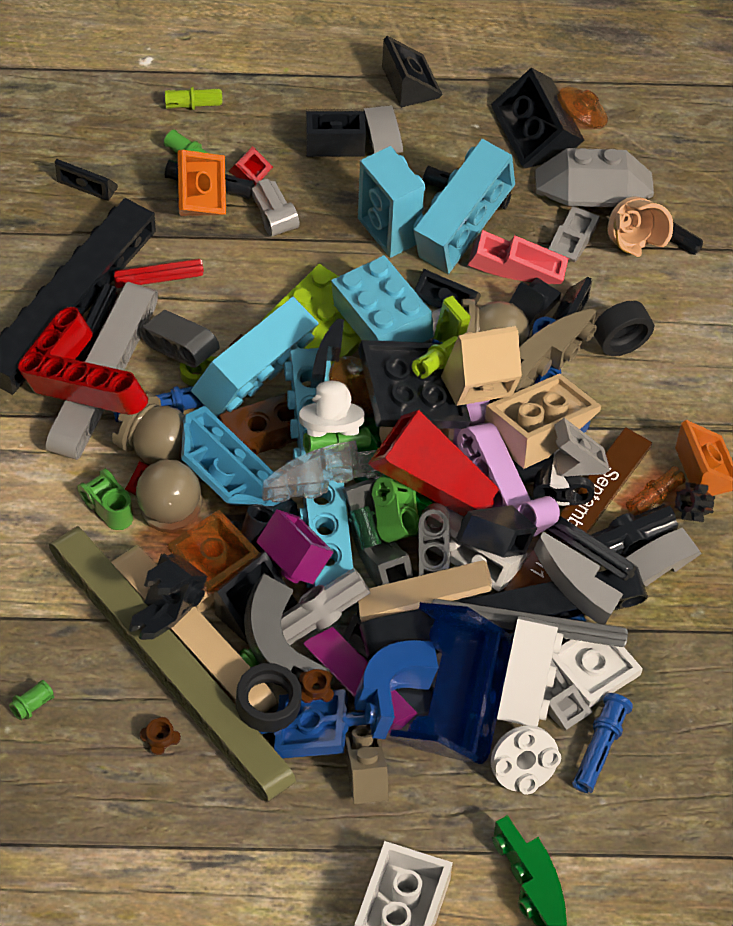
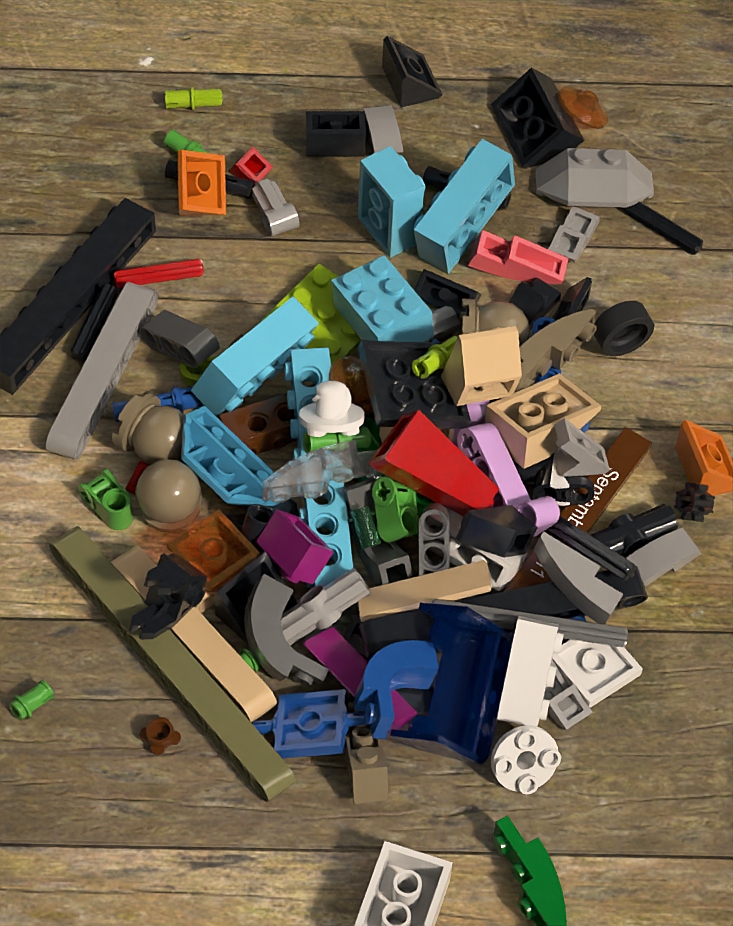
(54, 372): red beam -> none
(84, 180): black slope -> none
(268, 674): black tyre -> none
(312, 678): reddish brown plate -> none
(328, 351): black slope -> none
(452, 320): lime plate -> none
(606, 730): blue pin -> none
(639, 223): light nougat helmet -> none
(656, 491): clear orange pin -> none

